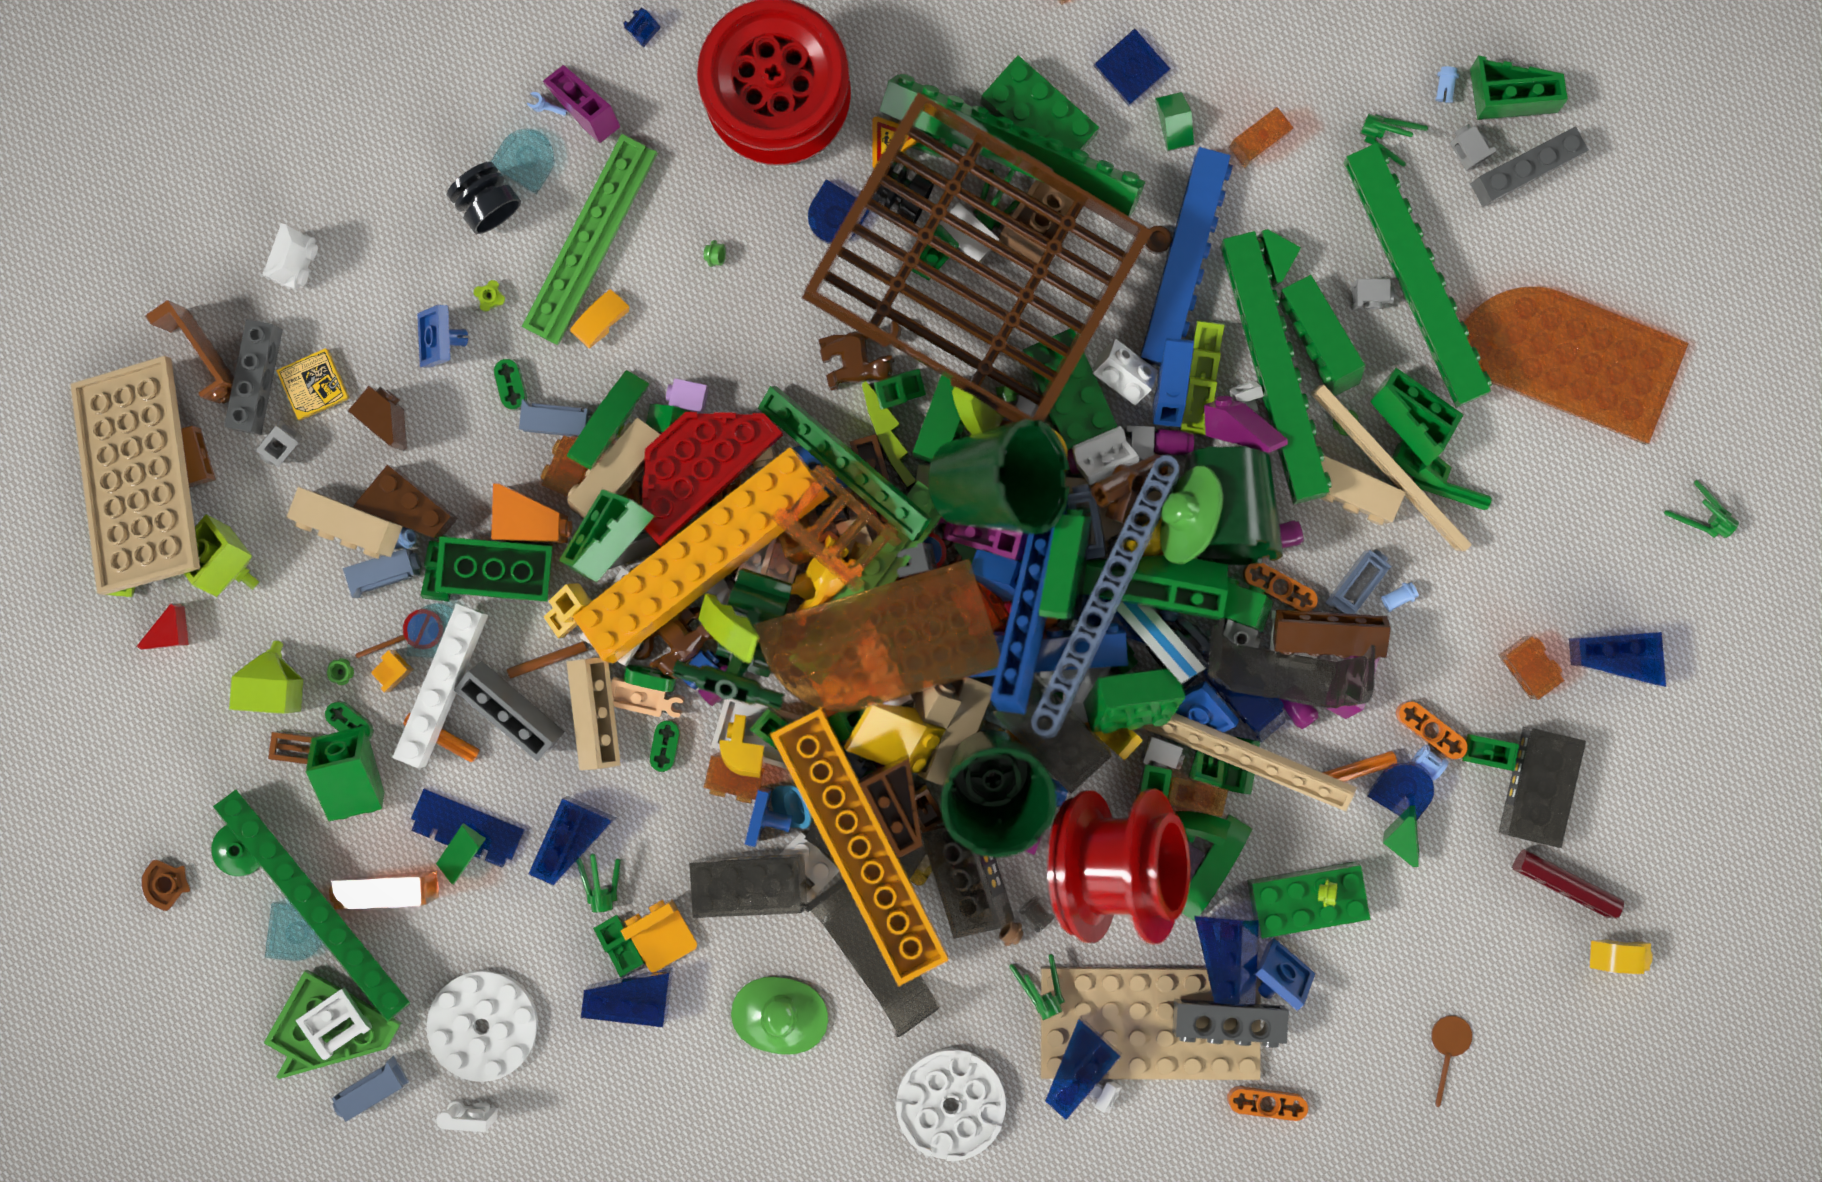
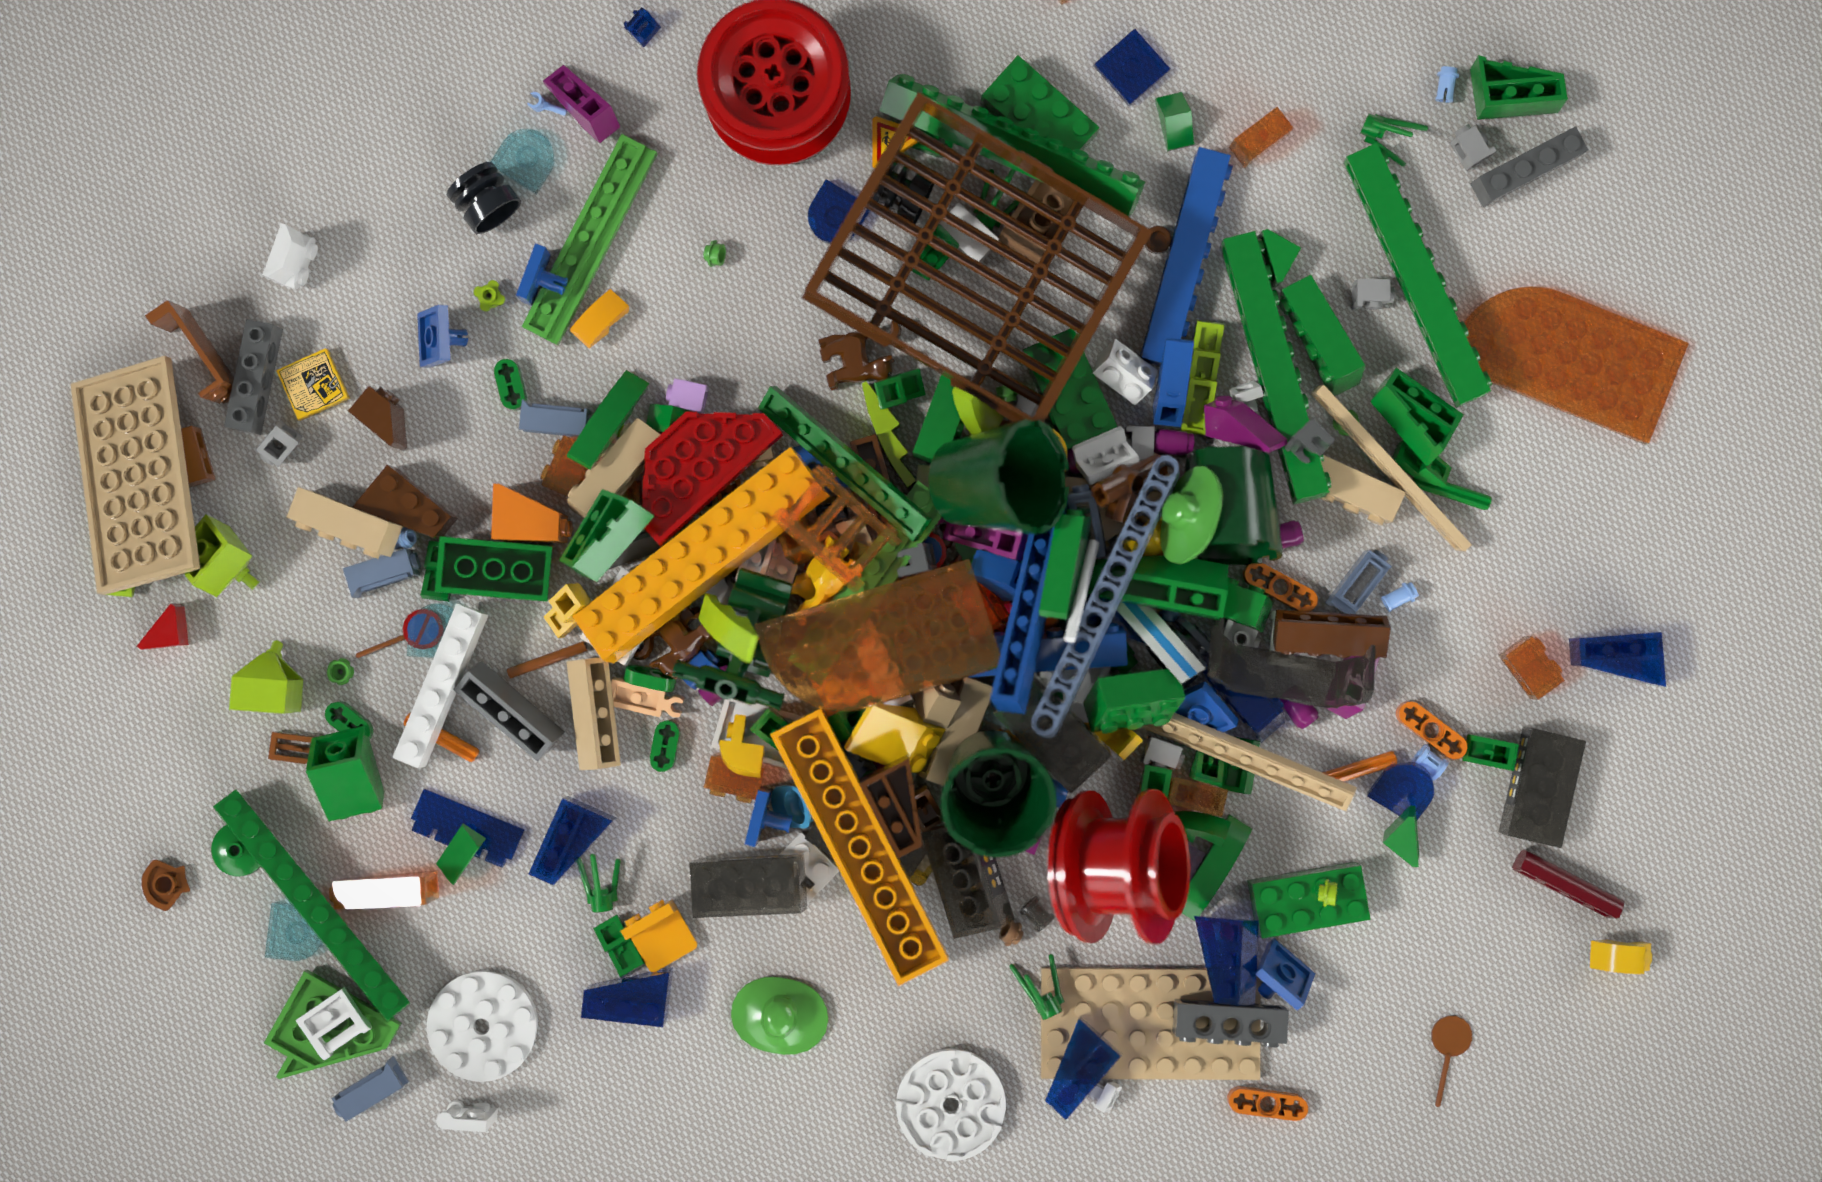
(391, 670): light orange panel -> none
(536, 276): none -> blue tile
(841, 917): clear smoke windscreen -> none
(1081, 591): none -> white bar
(1311, 437): none -> dark grey hinge
(1720, 521): green plant -> none

